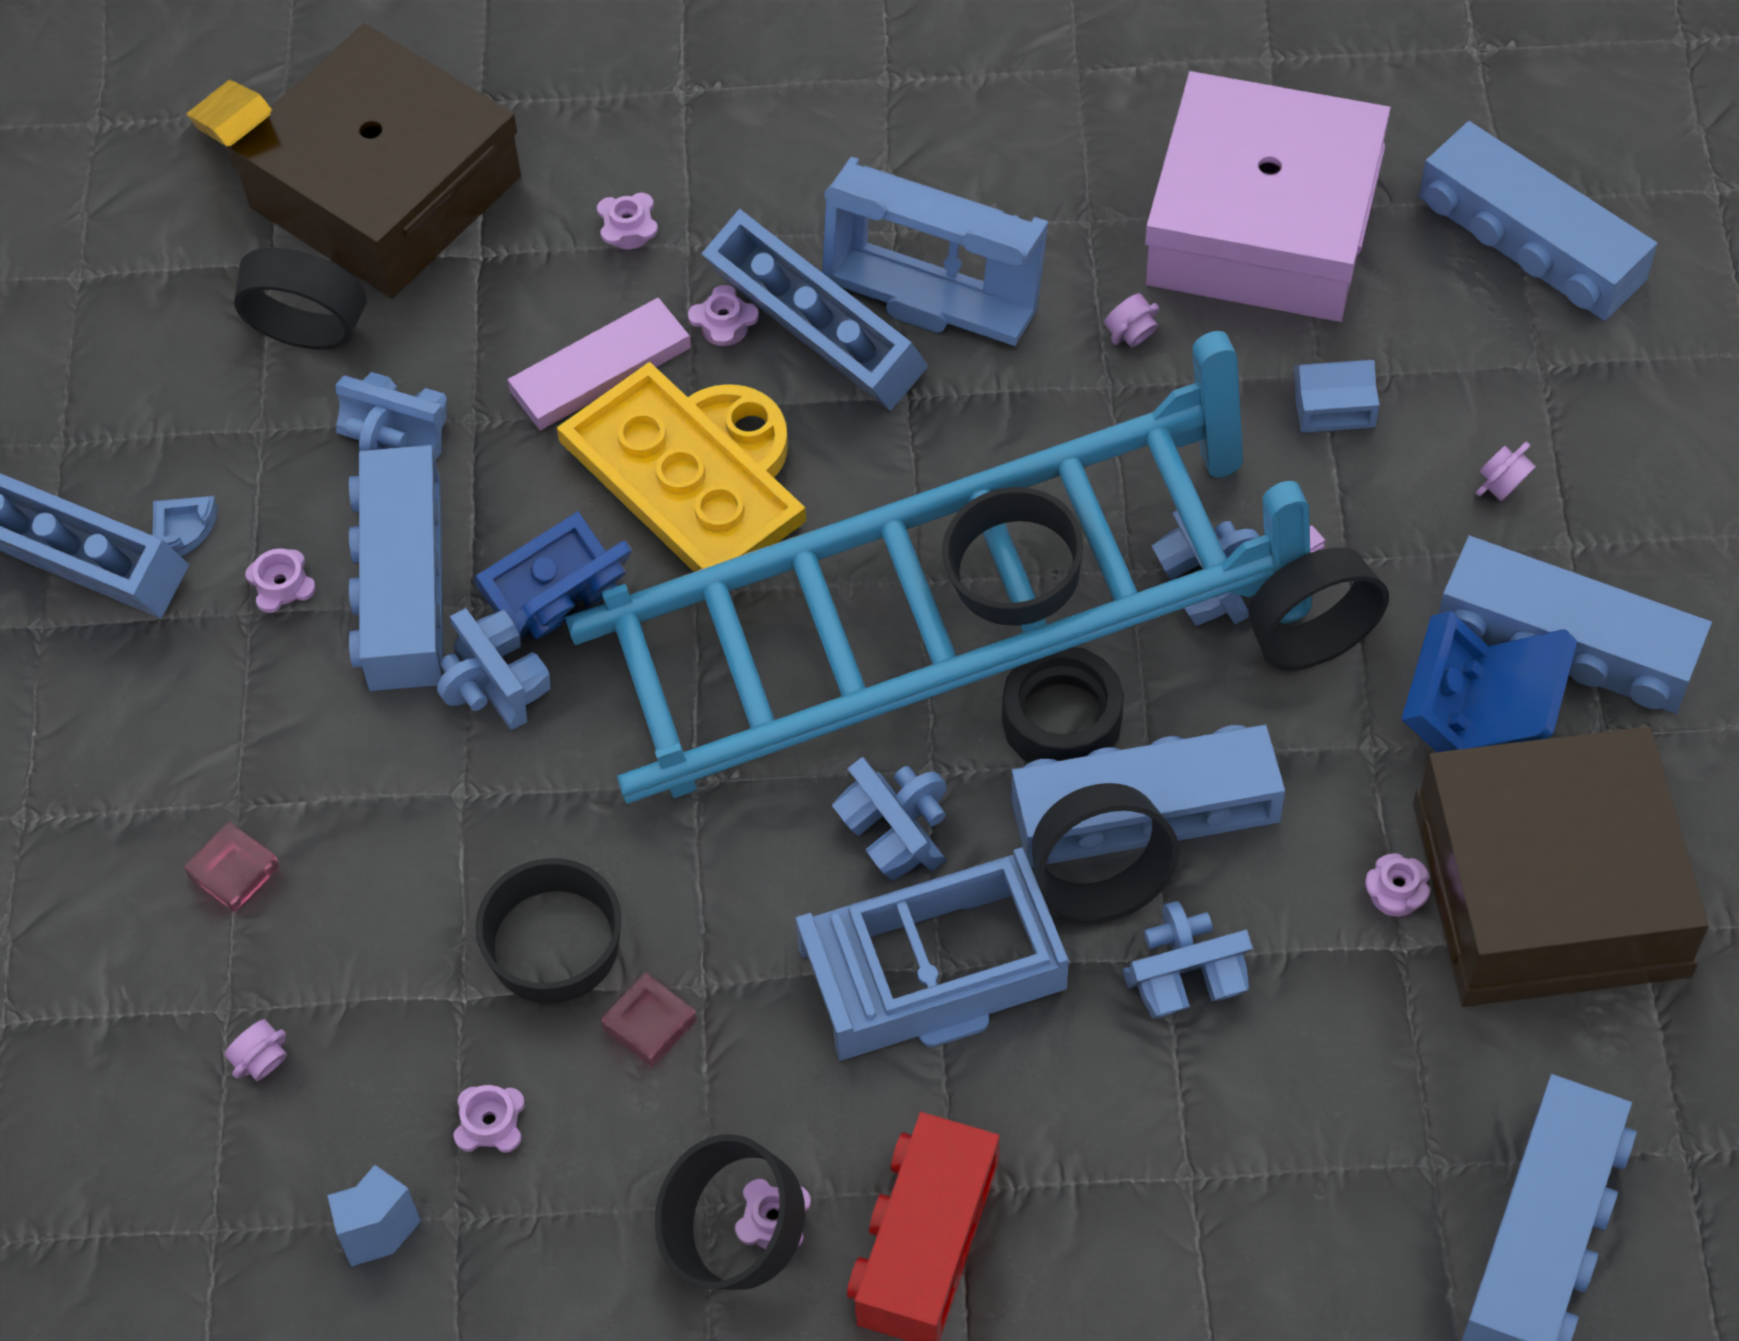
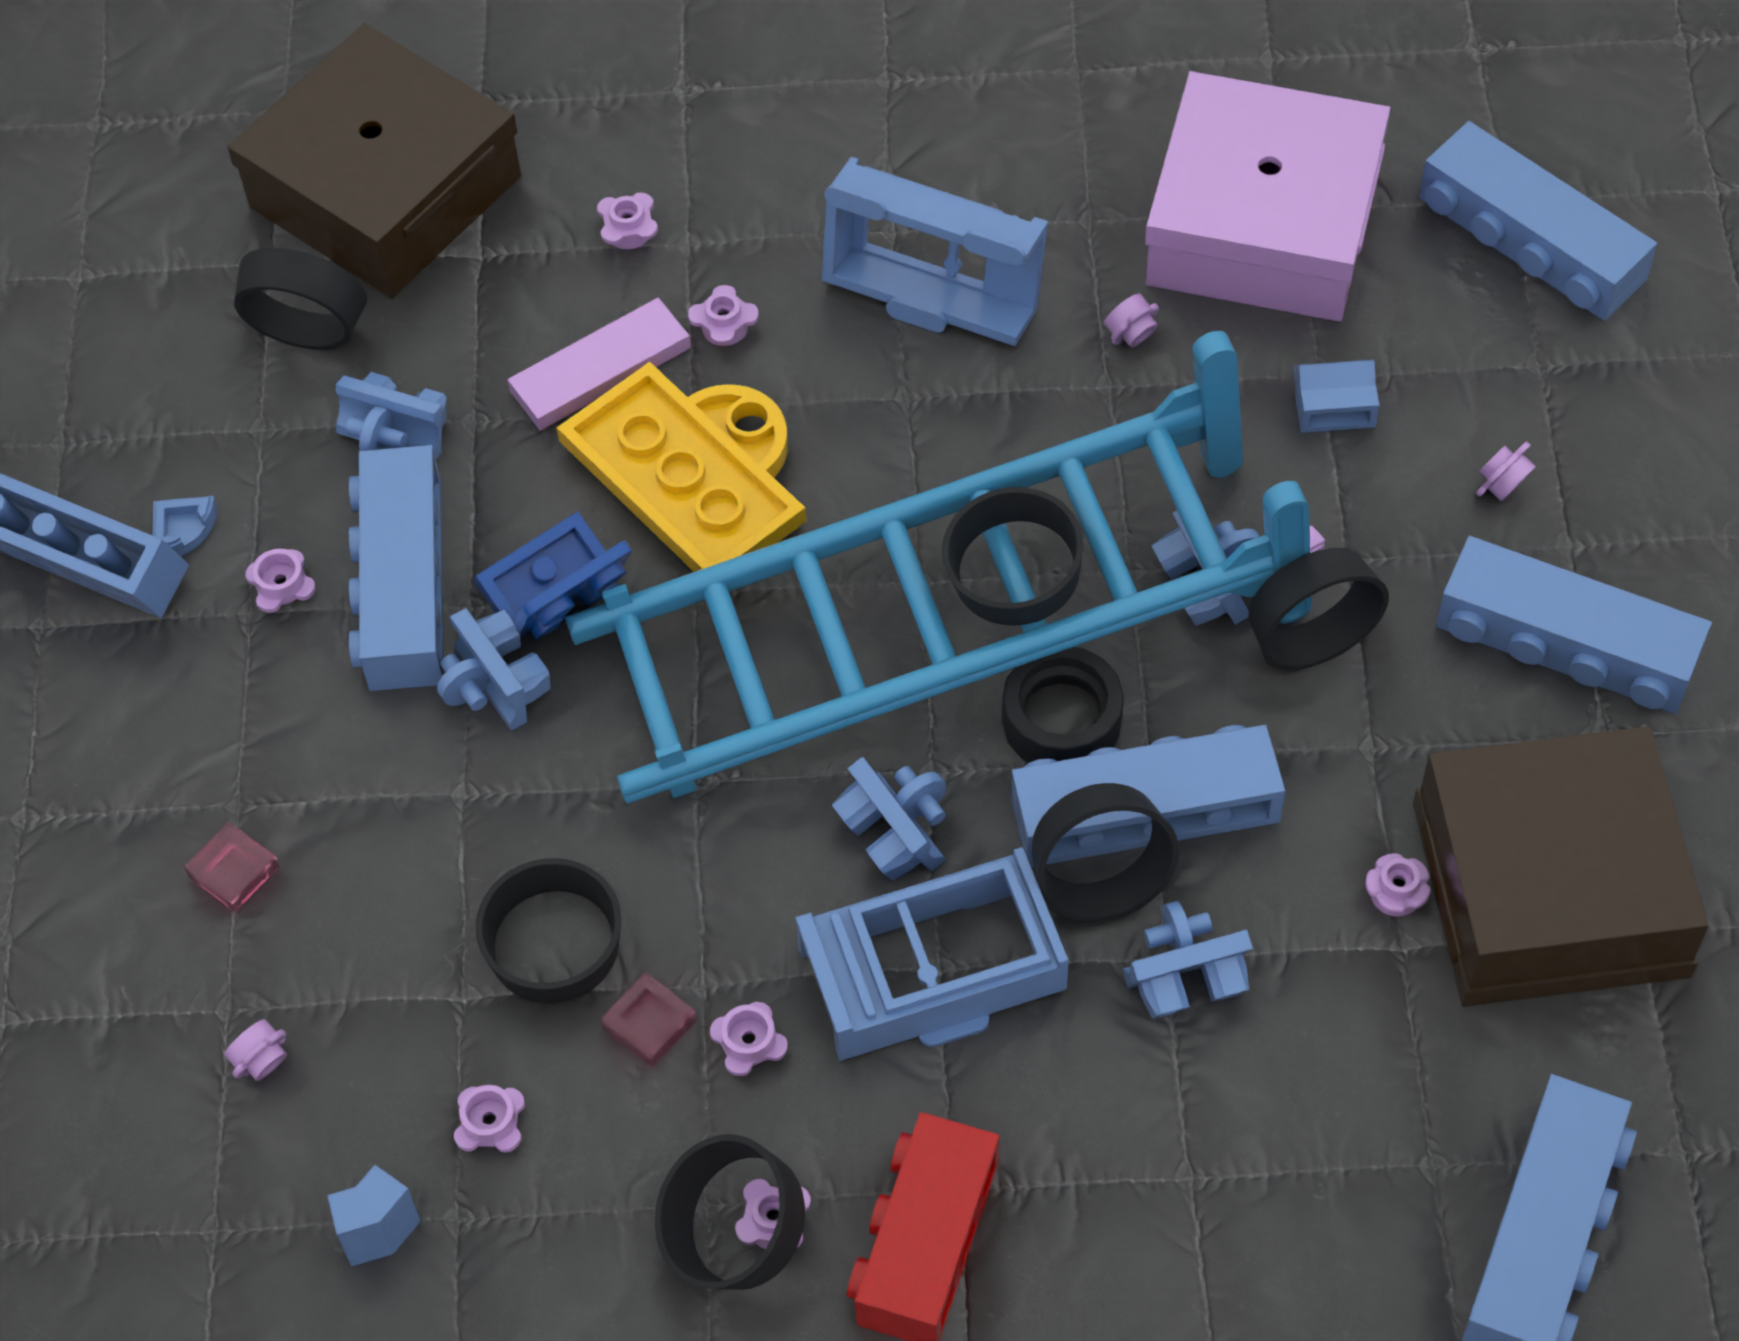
(229, 113): yellow tile -> none
(744, 1020): none -> lavender plate
(815, 309): medium blue brick -> none
(1485, 693): blue bracket -> none

